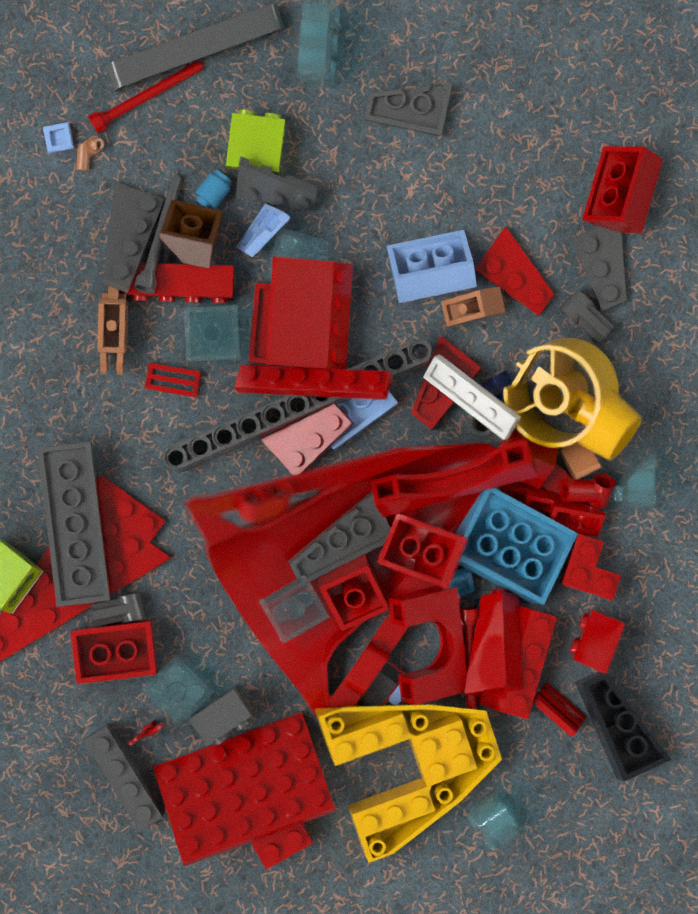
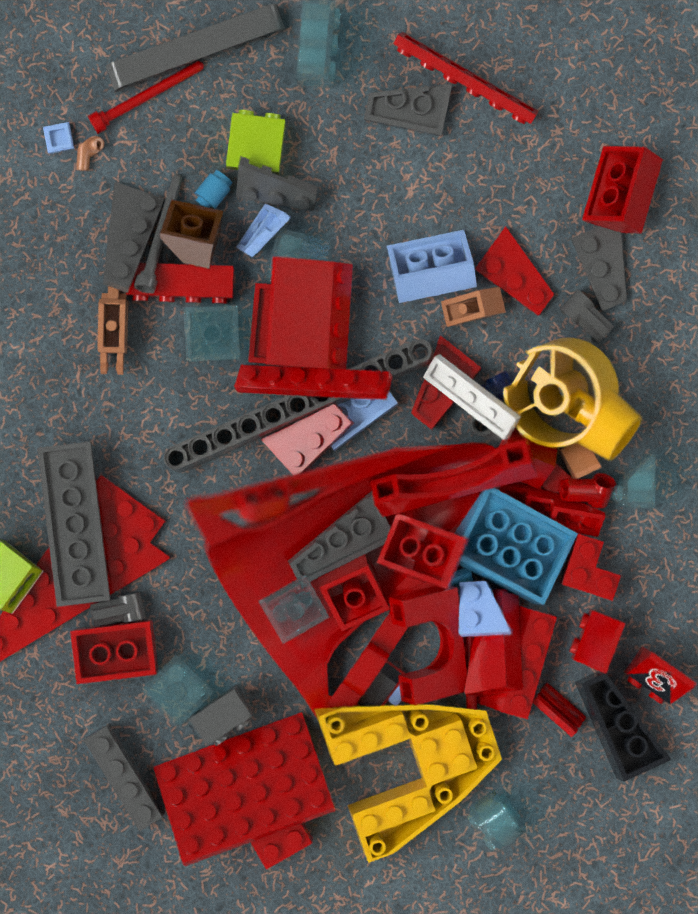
(147, 730): red piece -> none
(151, 366): red tile -> none
(456, 73): none -> red plate
(479, 611): none -> light blue wing
(657, 676): none -> red slope

